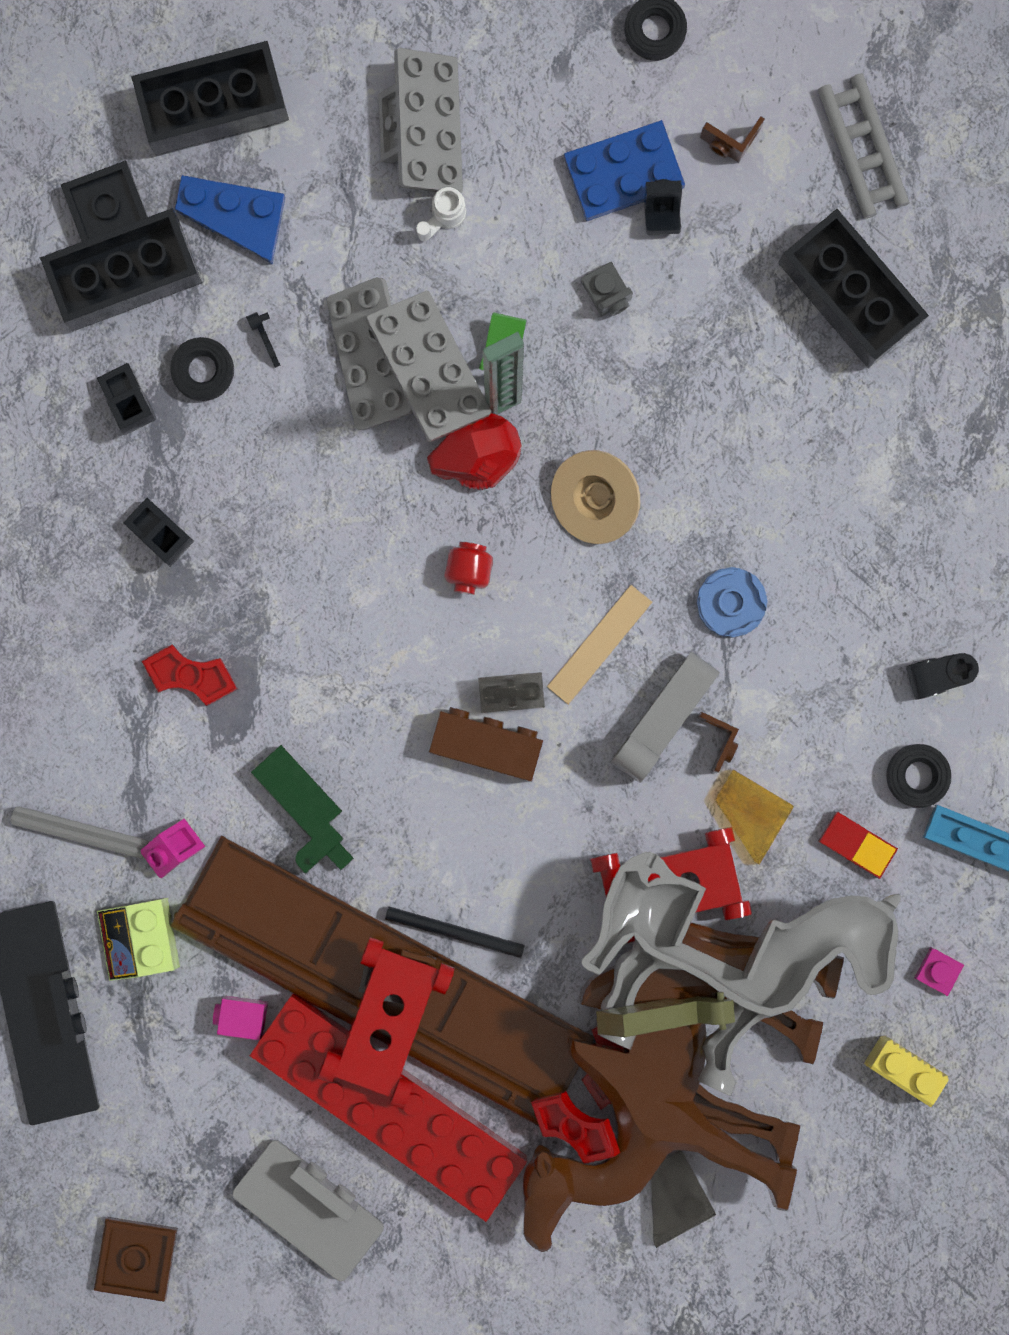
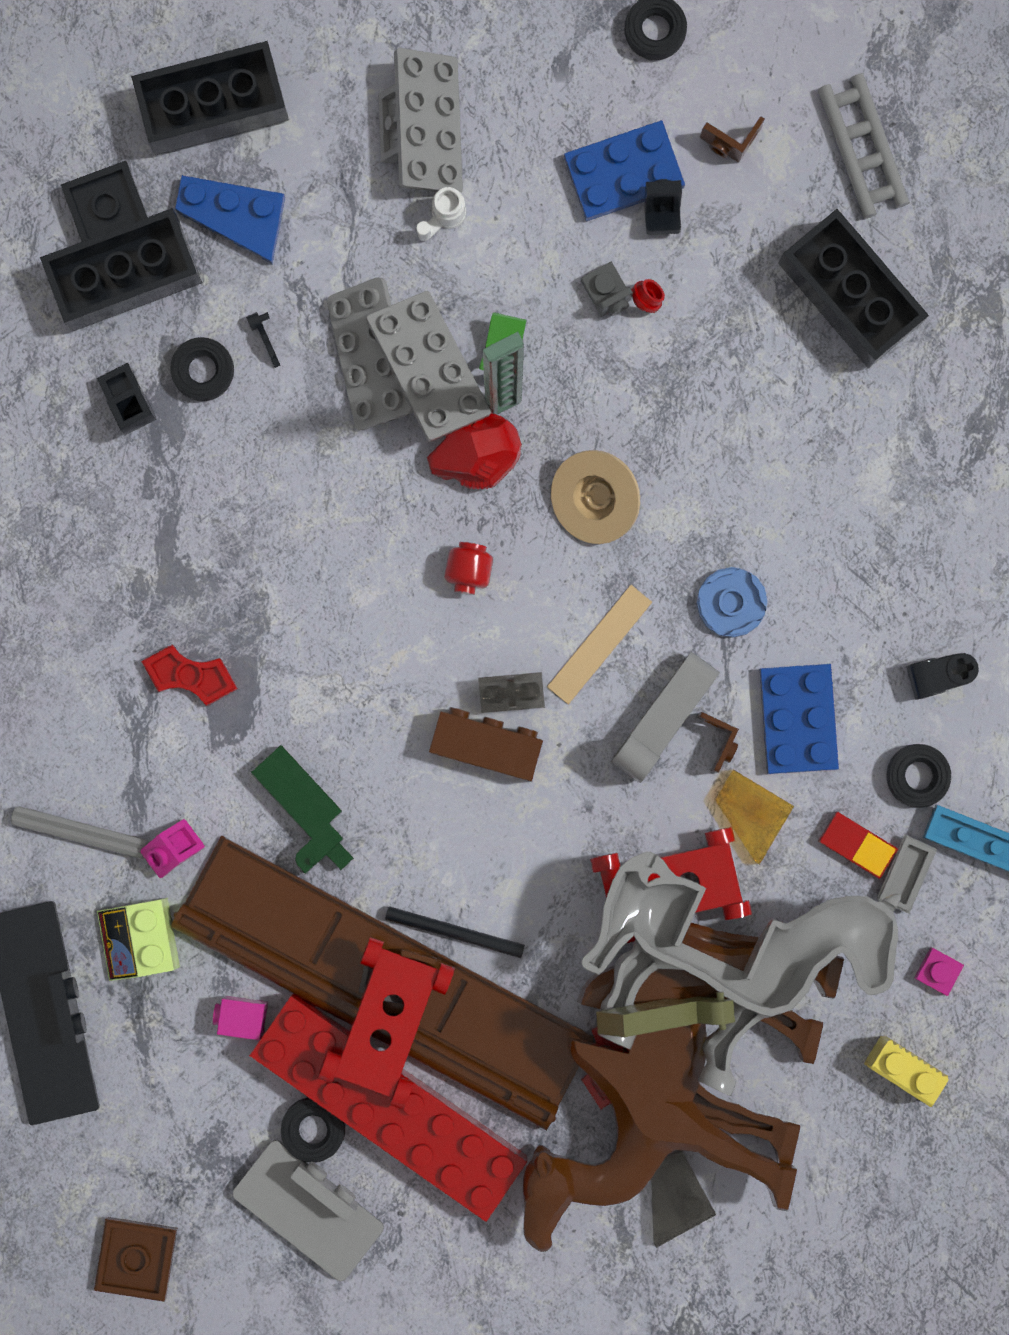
(158, 532): black brick -> none
(297, 1145): none -> black tyre
(587, 1135): red tile -> none
(648, 295): none -> red plate
(799, 718): none -> blue plate
(907, 872): none -> light grey tile

